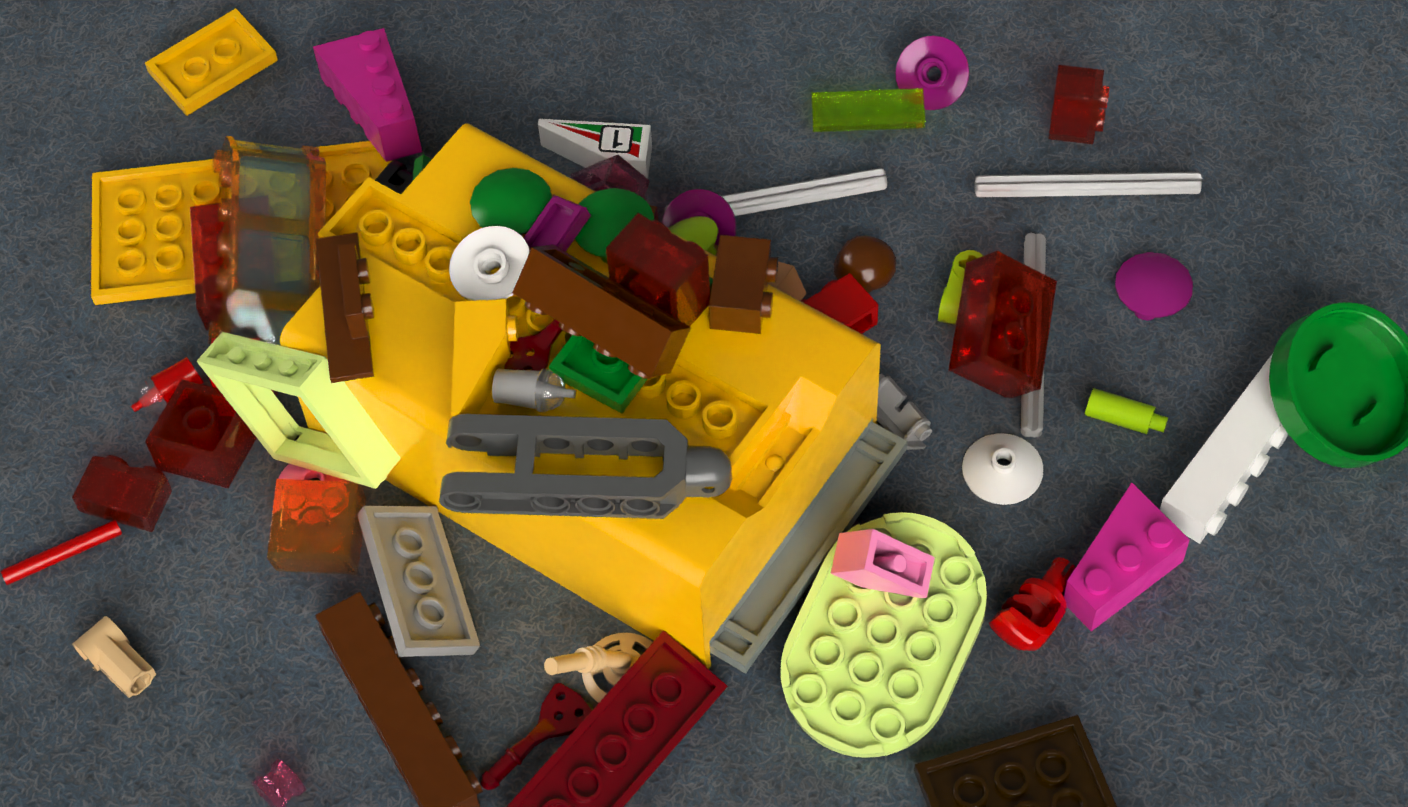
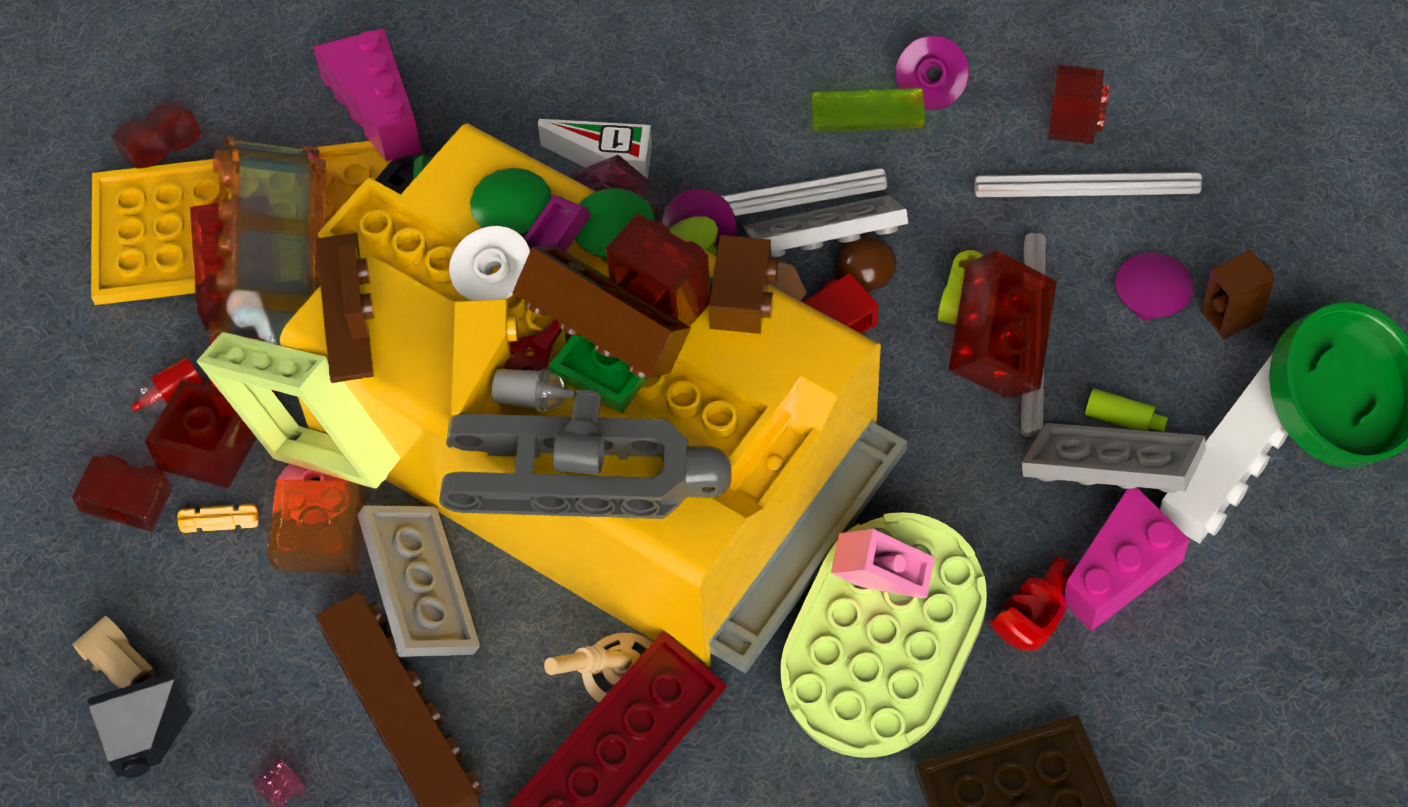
(61, 552): red bar -> none
(139, 723): none -> slope
(150, 139): none -> clear red brick
(211, 61): yellow plate -> none
(218, 518): none -> yellow axle
(546, 728): dark red piece -> none
(581, 445): none -> dark grey pin
(836, 222): none -> light grey plate
(905, 423): light grey hinge -> none
(998, 482): white dish -> none
(1114, 457): none -> light grey plate
(1237, 294): none -> reddish brown brick

